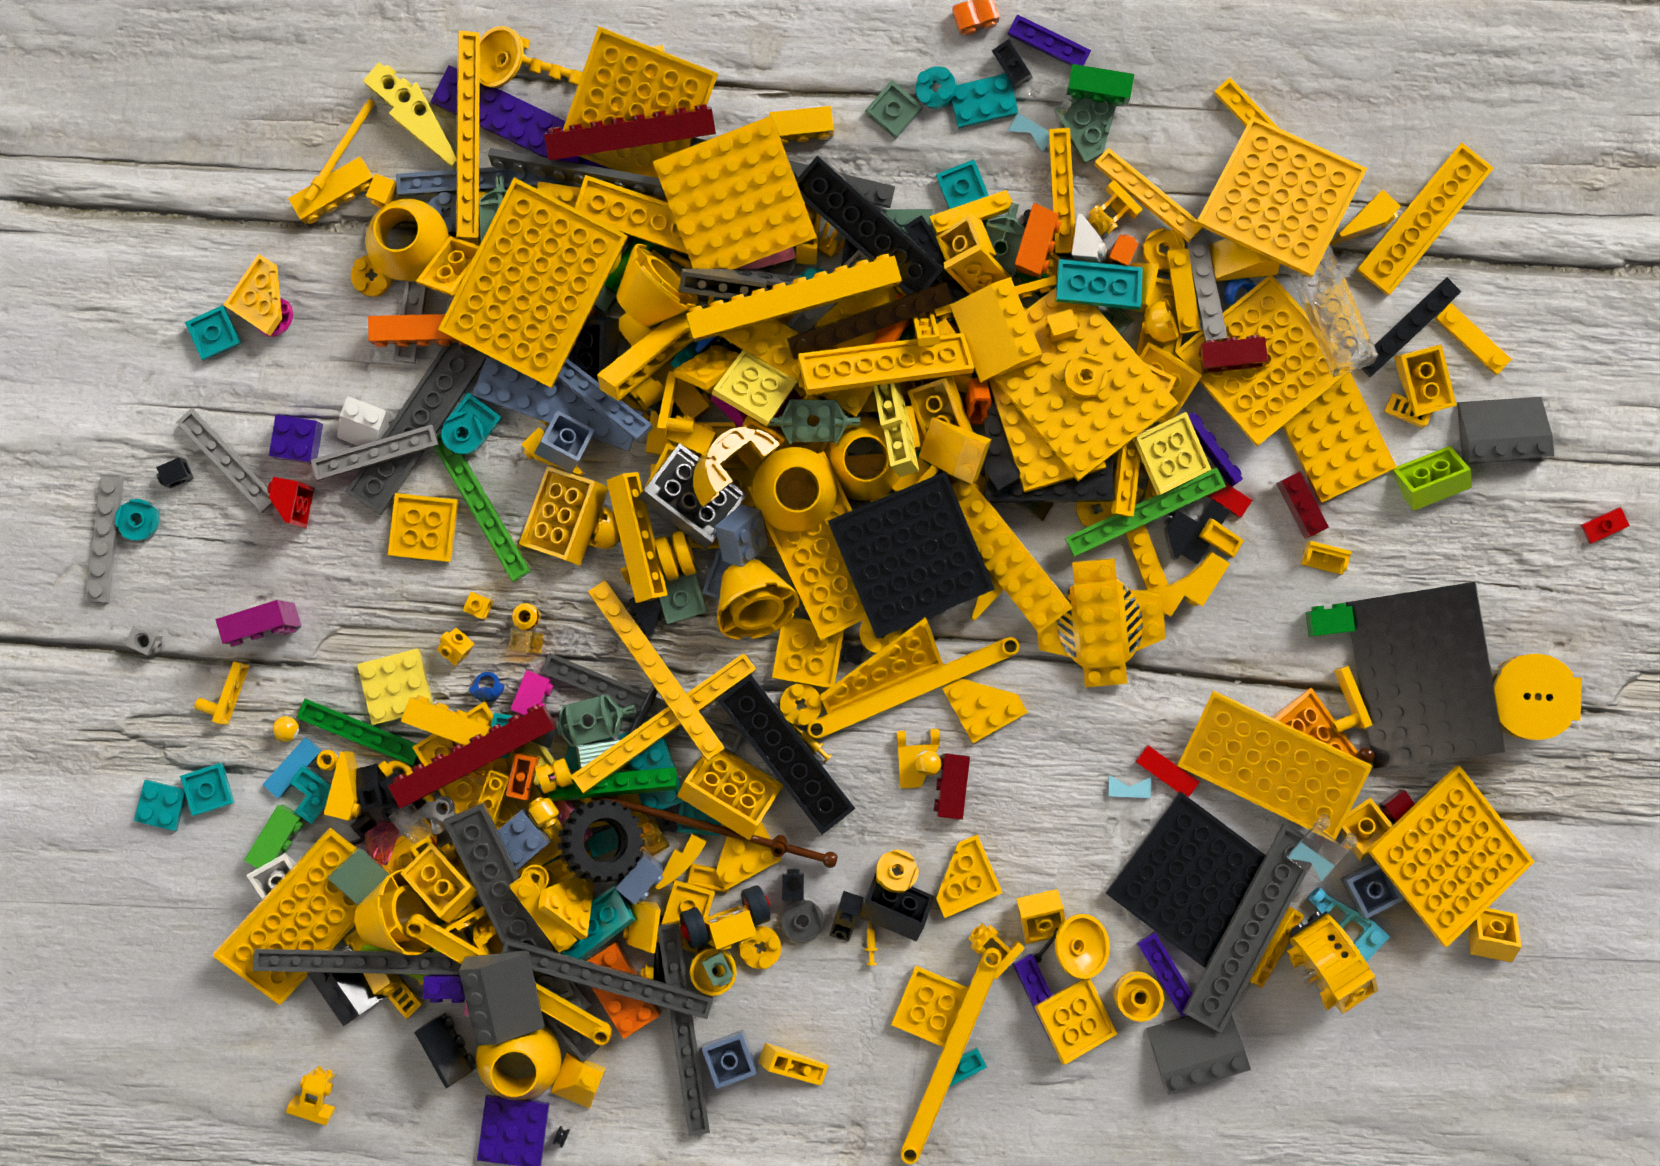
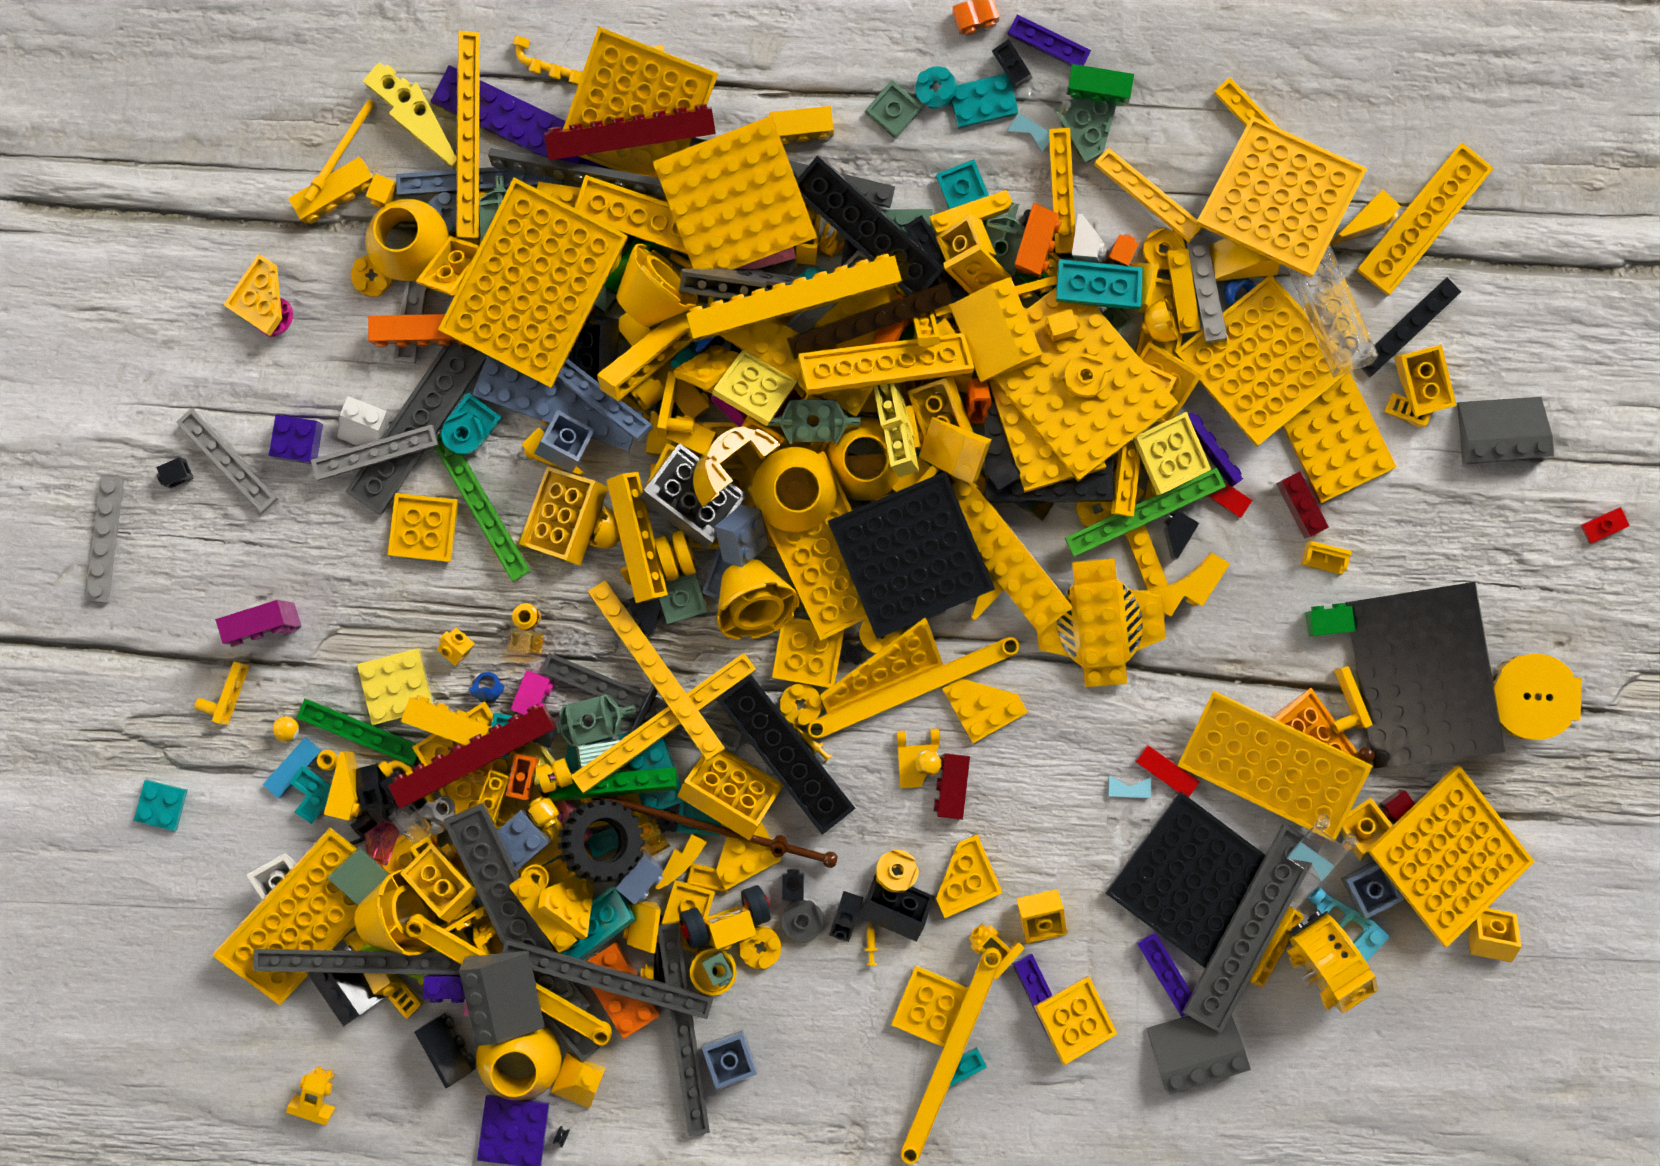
(131, 509): teal plate -> none
(135, 641): light grey brick -> none
(207, 789): teal plate -> none
(213, 333): teal plate -> none
(275, 836): bright green brick -> none
(291, 500): red slope -> none
(478, 605): yellow brick -> none
(499, 56): yellow dish -> none
(792, 1064): yellow slope -> none
(1038, 956): black hinge -> none
(1090, 943): yellow dish -> none
(1120, 203): yellow tile -> none
(1144, 1007): yellow wheel -> none
(1197, 546): black tile -> none
(1221, 538): yellow tile -> none
(1233, 354): dark red brick -> none
(1433, 477): lime slope -> none
(1473, 339): yellow plate -> none

